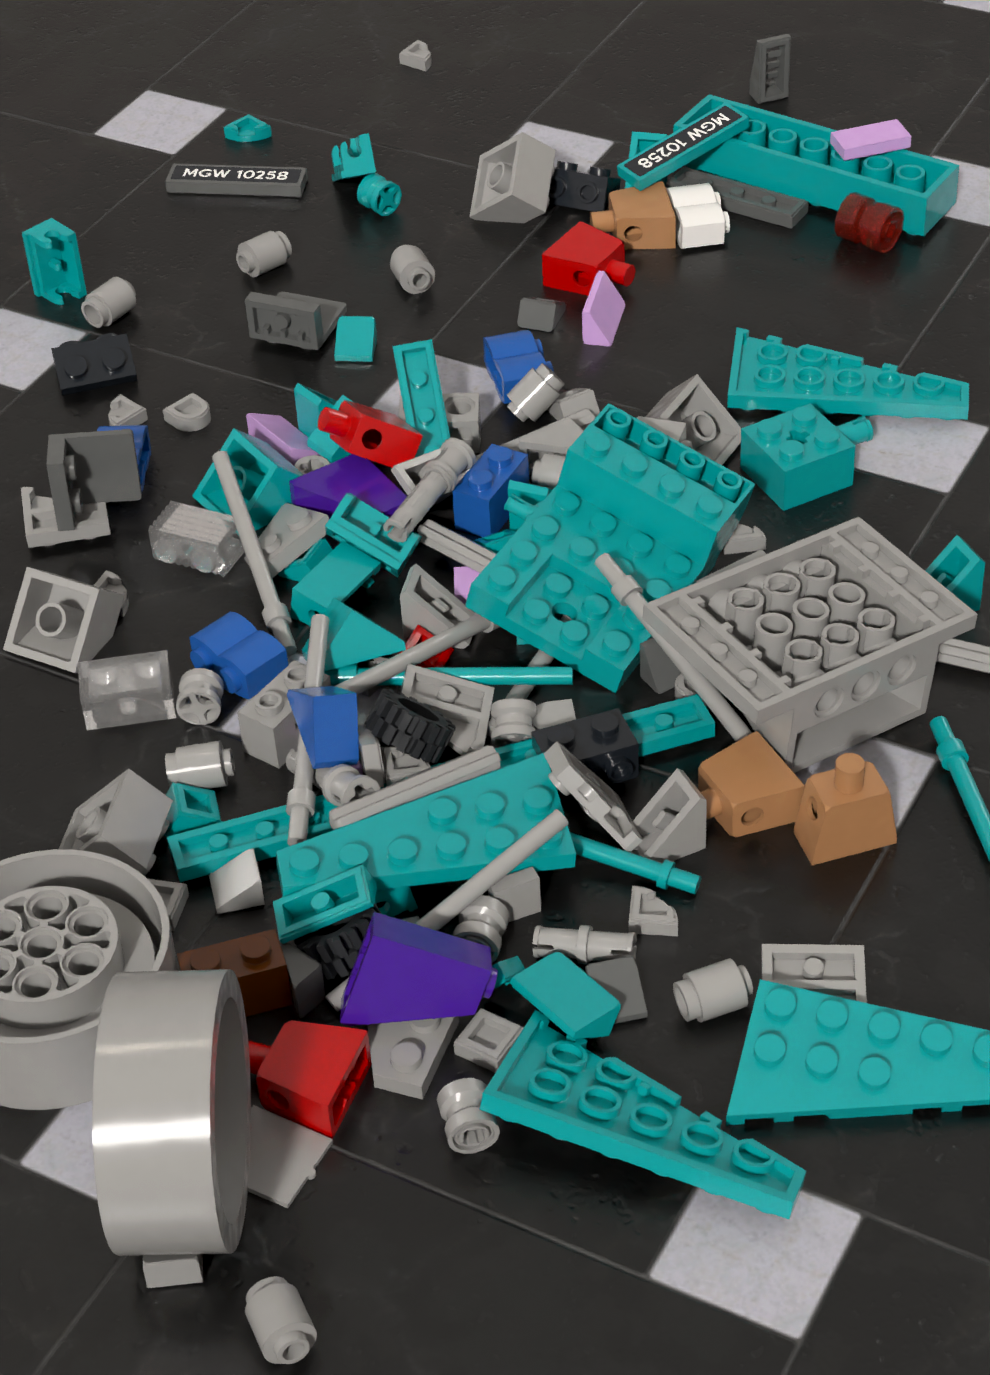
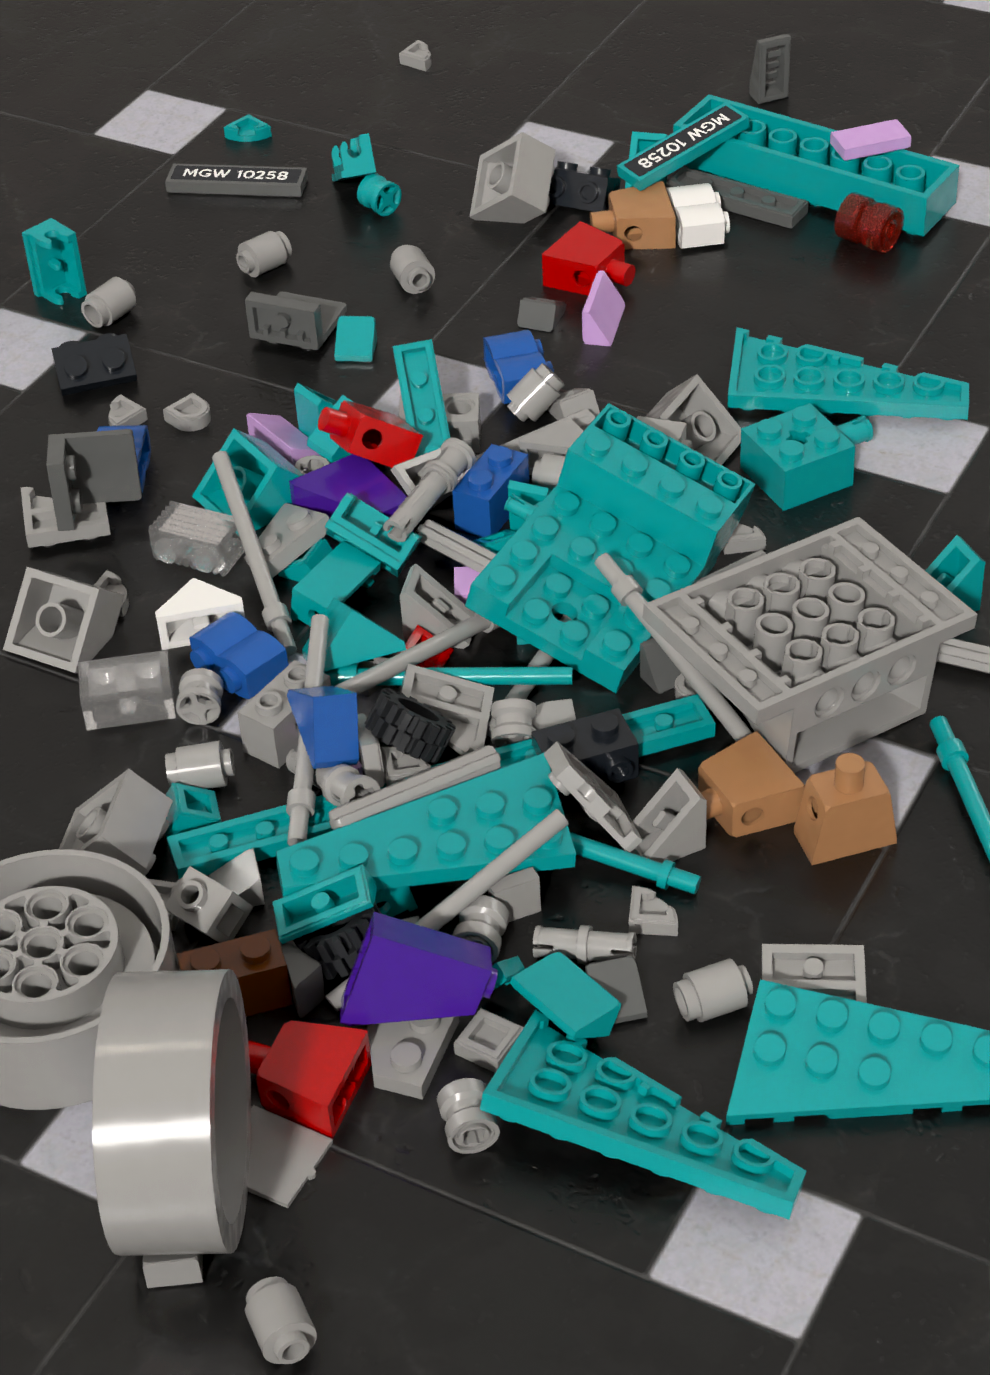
(192, 610): none -> white slope
(207, 906): none -> light grey brick

